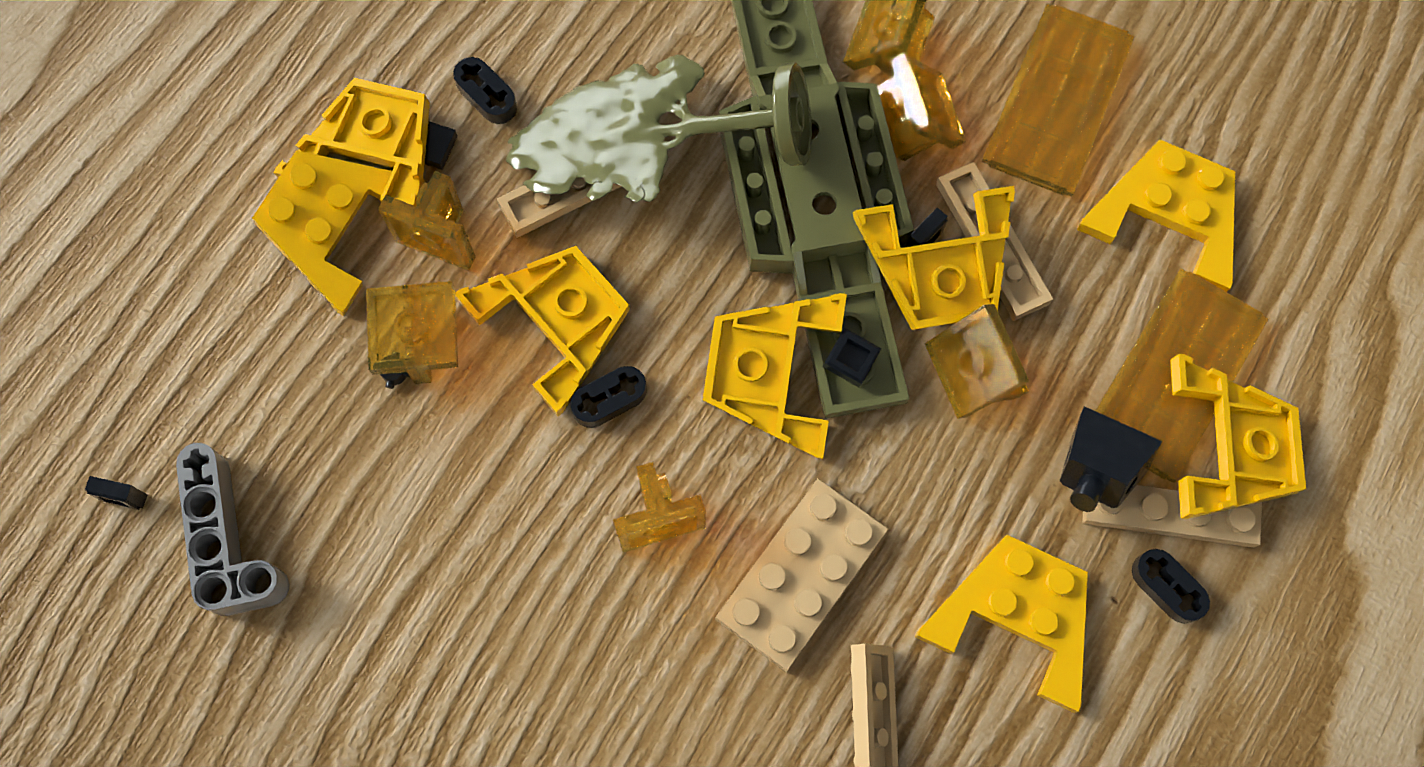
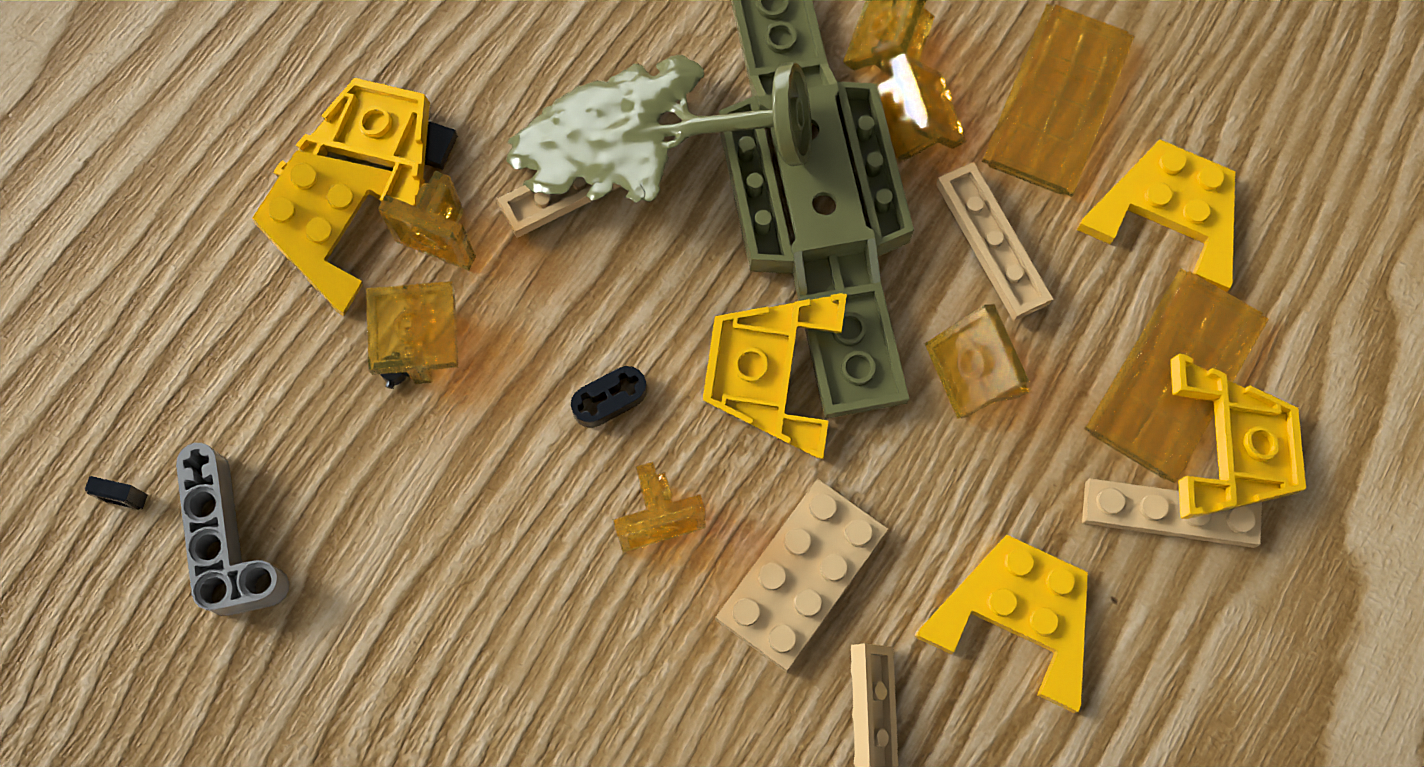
(491, 85): black beam -> none
(568, 304): yellow wing -> none
(852, 357): black tile -> none
(929, 229): black tile -> none
(944, 278): yellow wing -> none
(1105, 460): black torso -> none
(1177, 579): black beam -> none

